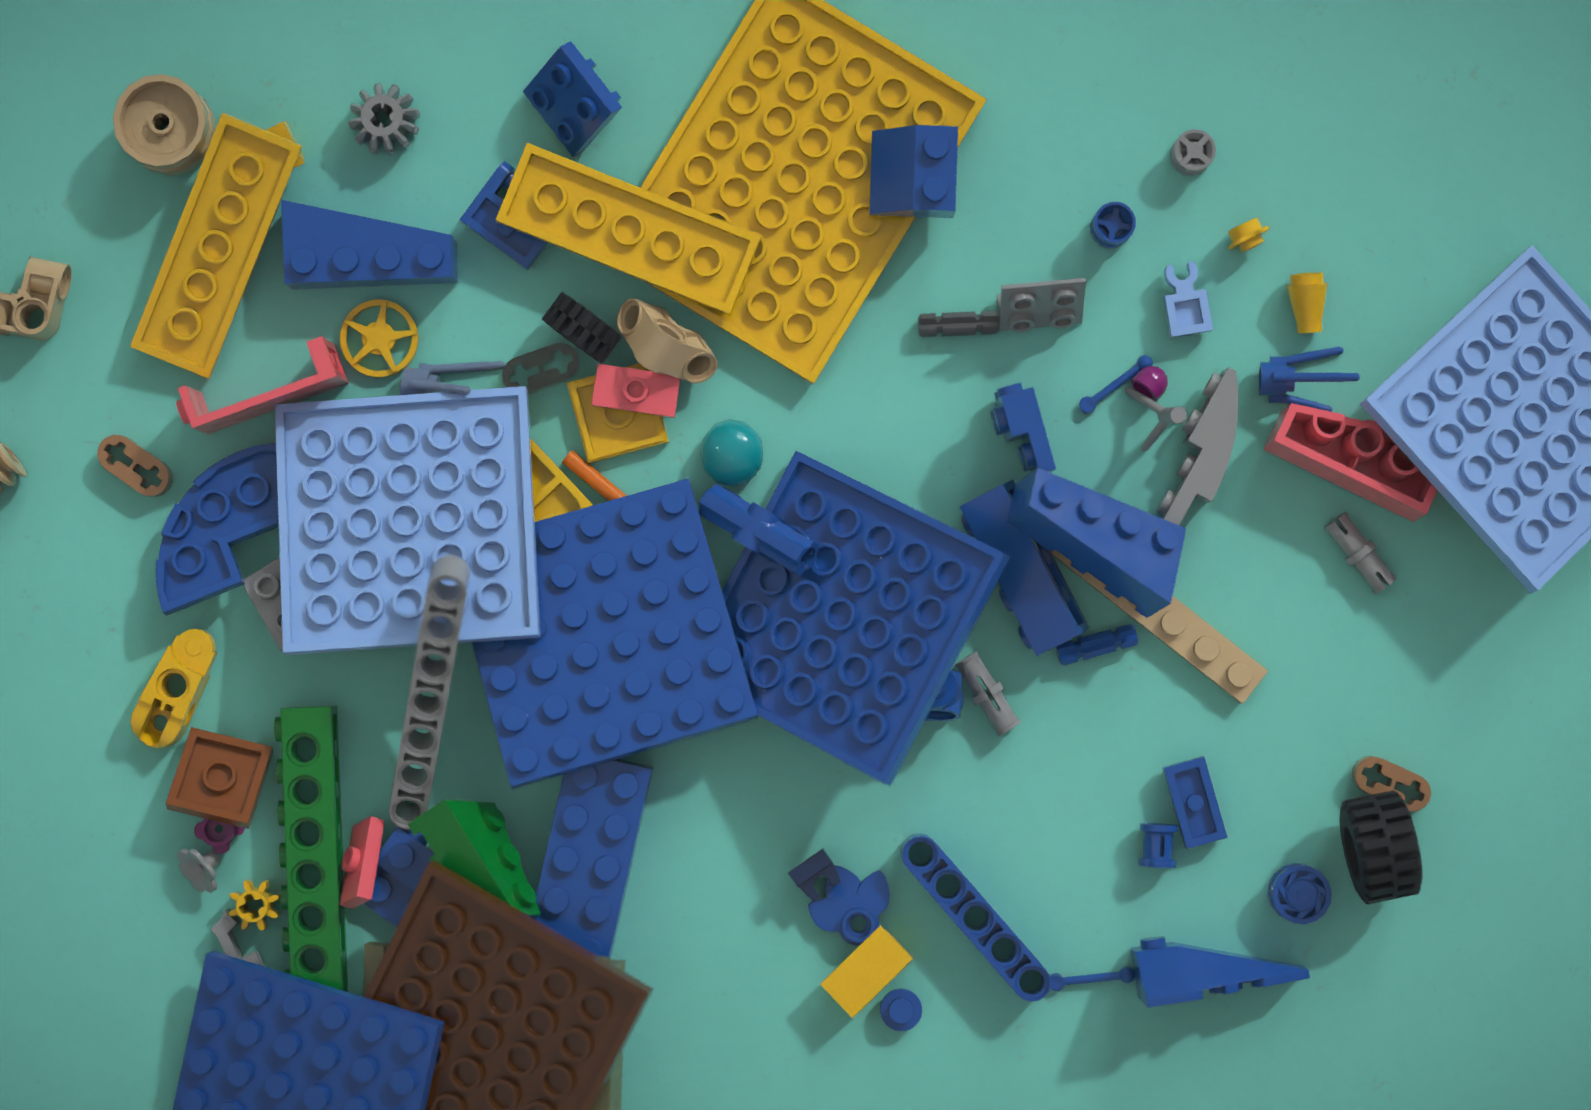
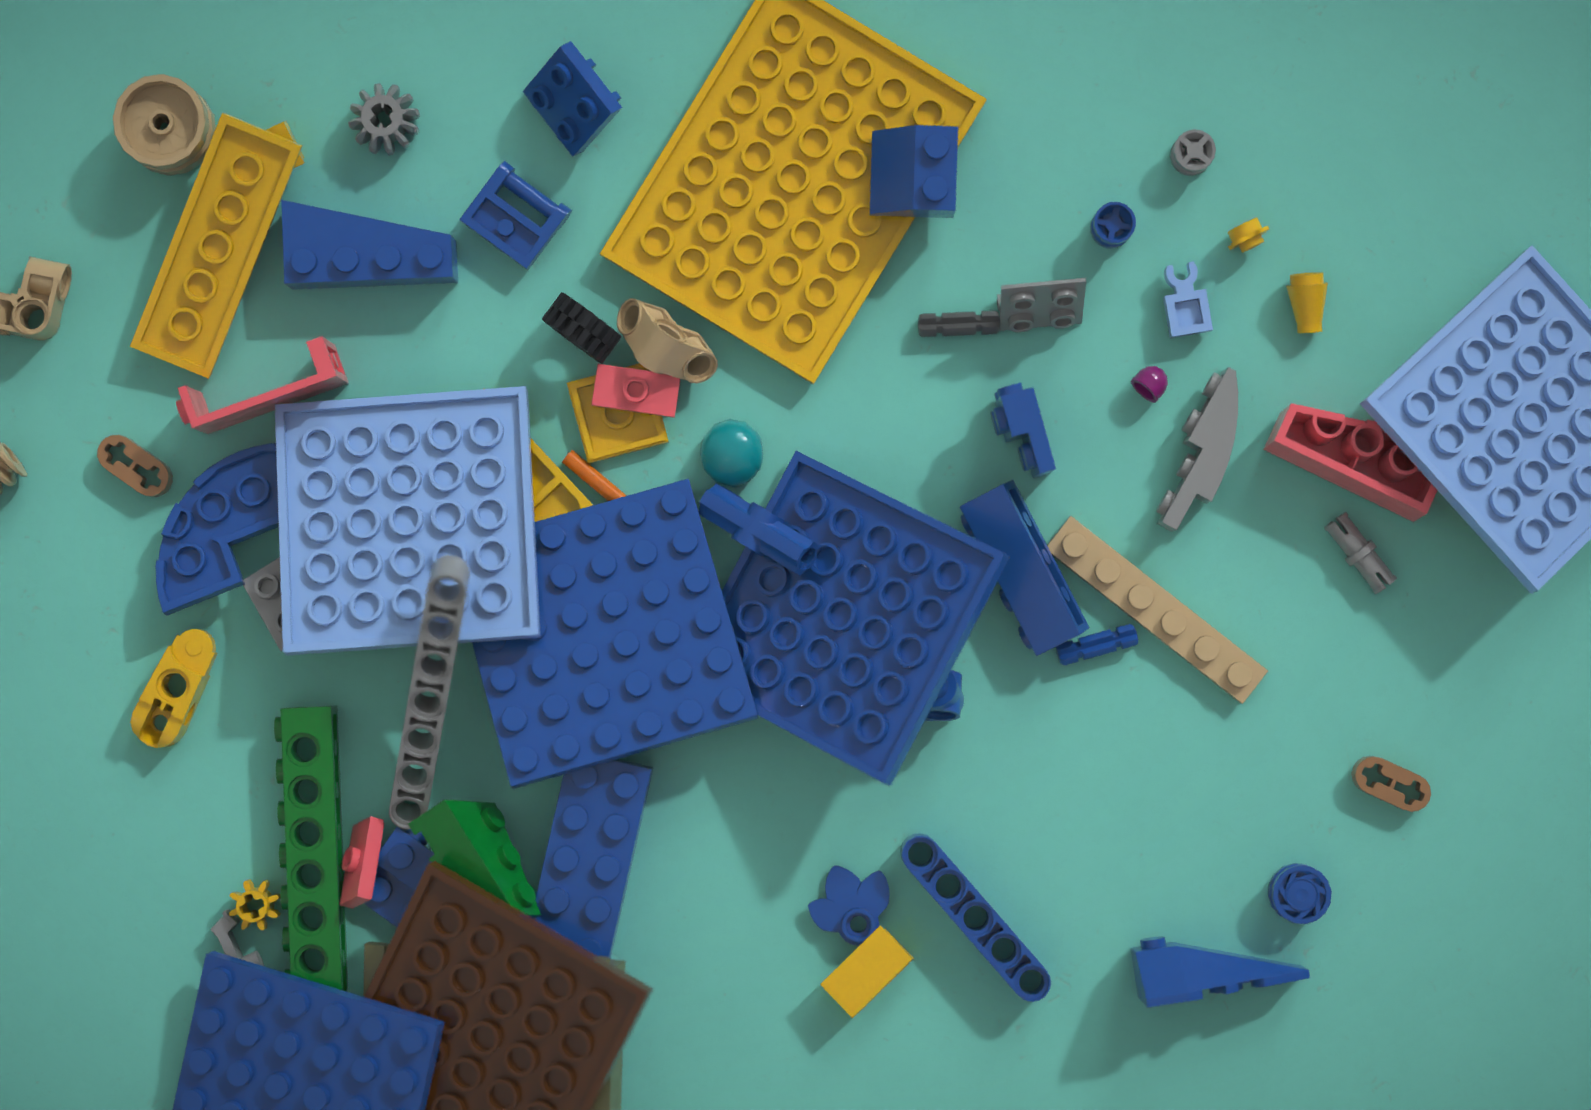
(199, 868): light grey plant -> none
(219, 778): dark orange plate -> none
(220, 841): magenta plate -> none
(379, 338): yellow wheel -> none
(423, 381): sand blue plant -> none
(537, 359): clear smoke beam -> none
(628, 229): yellow plate -> none
(807, 872): dark blue tile -> none
(901, 1009): blue plate -> none
(1003, 718): light grey pin -> none
(1058, 981): blue hinge -> none
(1088, 404): blue hinge -> none
(1102, 536): blue wedge -> none
(1157, 845): blue bush -> none
(1166, 416): light grey plant -> none
(1194, 802): blue plate -> none
(1277, 378): blue plant -> none
(1380, 847): black tyre -> none

